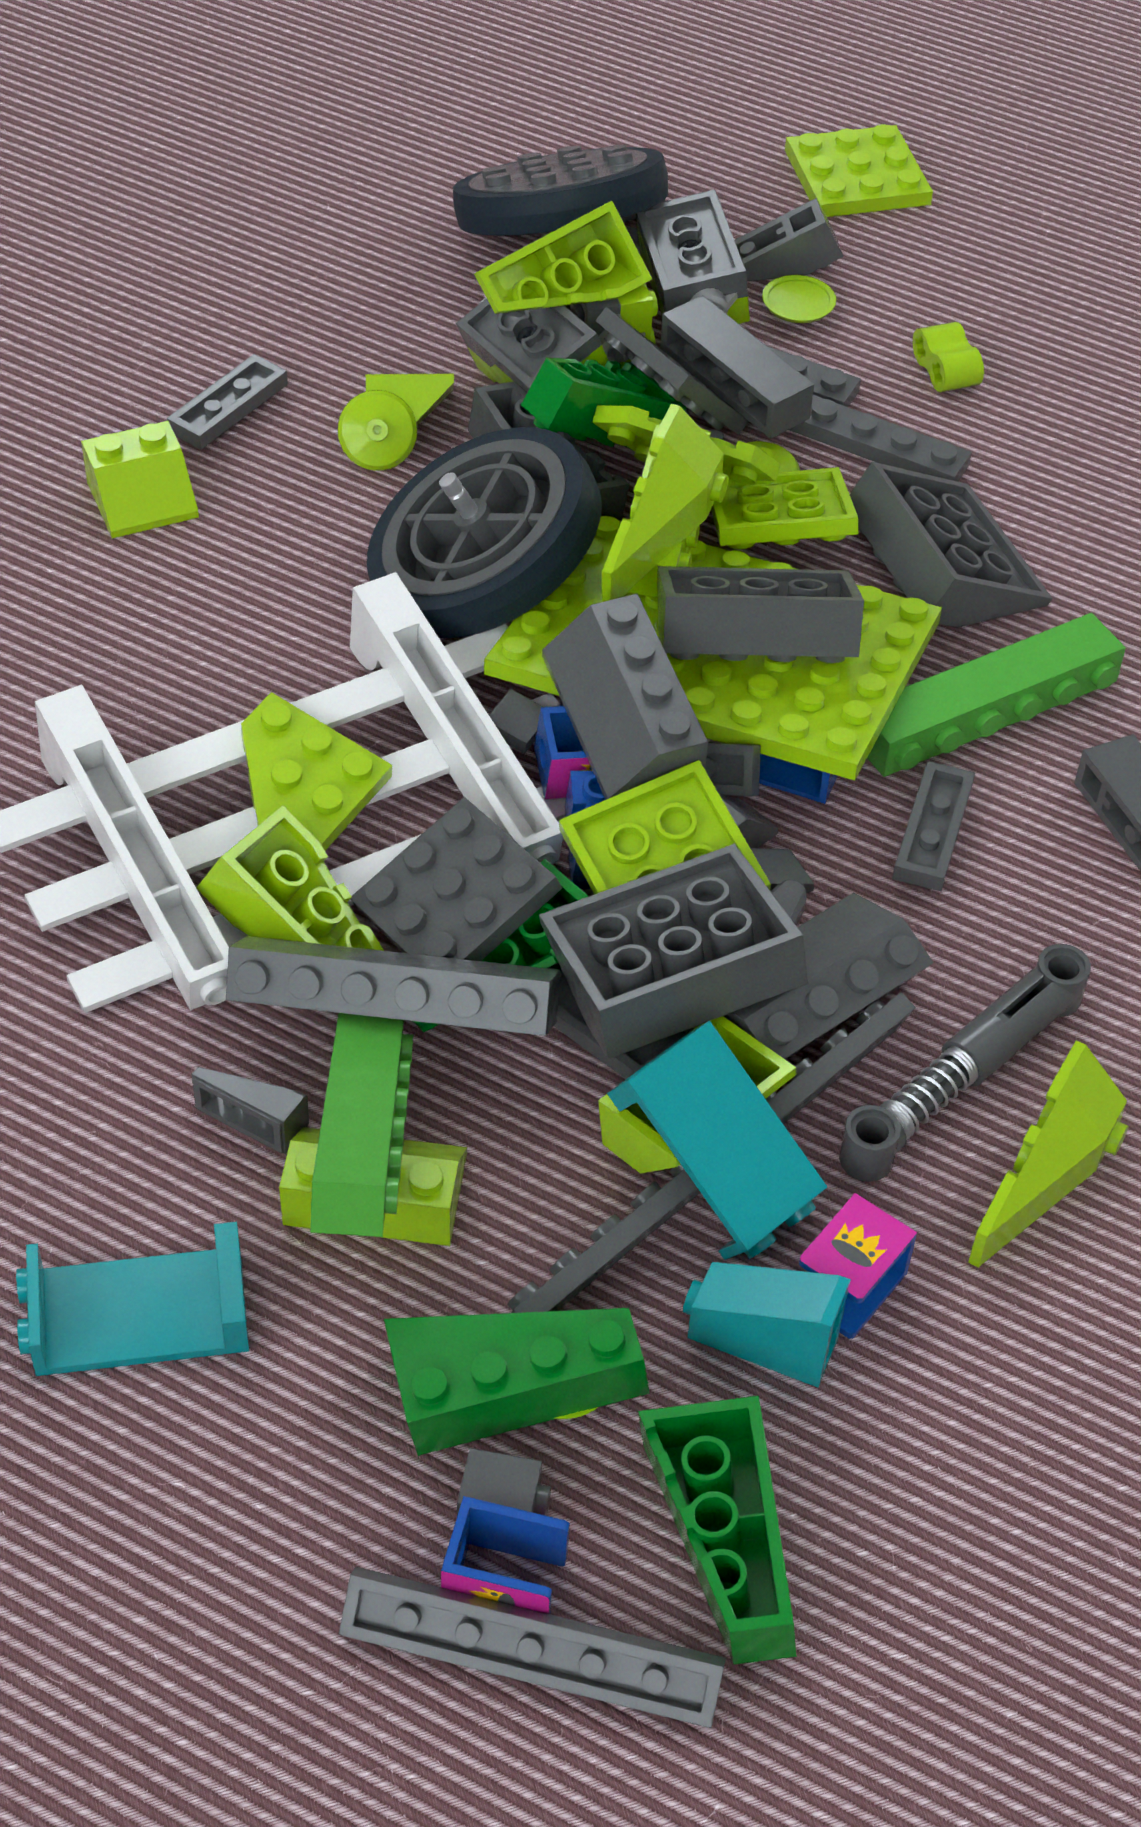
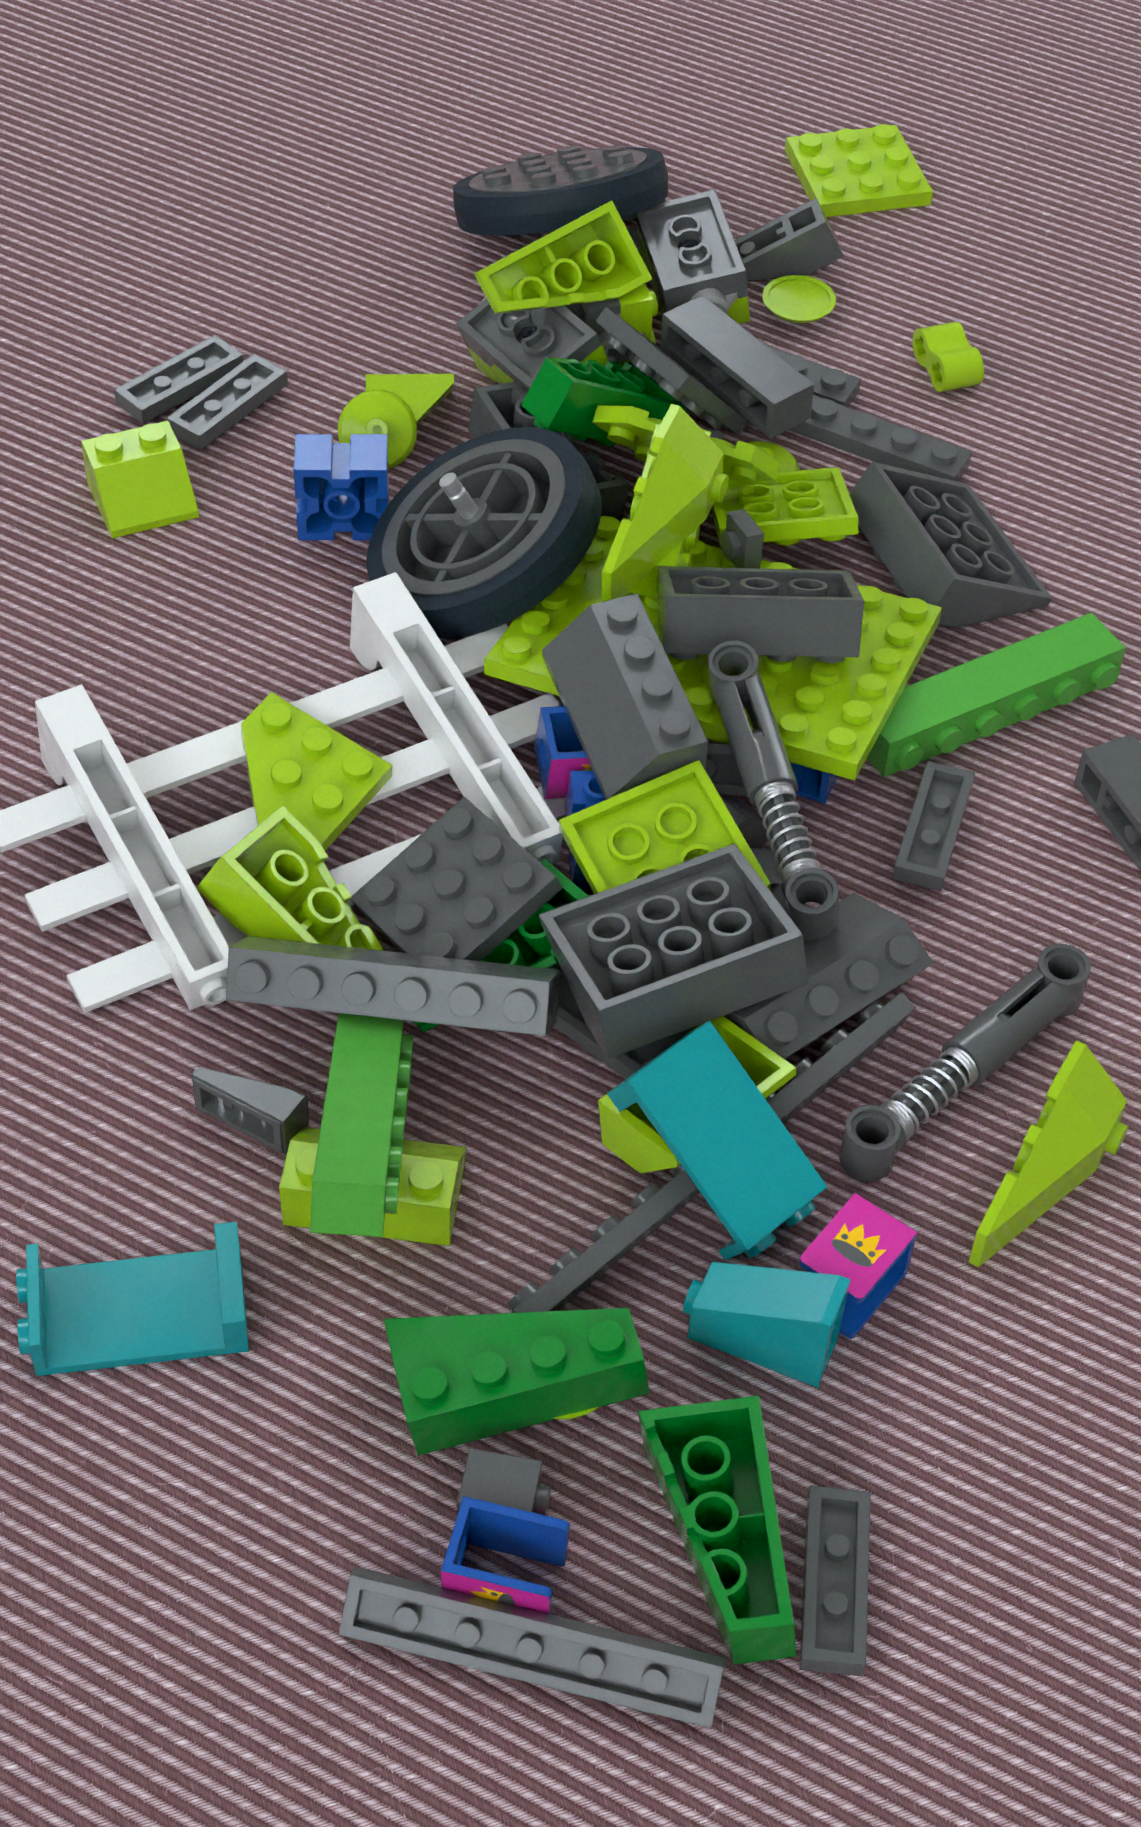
(177, 379): none -> dark grey plate
(340, 485): none -> blue brick
(517, 720): dark grey tile -> none
(742, 540): none -> dark grey plate
(771, 786): none -> dark grey piece
(835, 1581): none -> dark grey plate

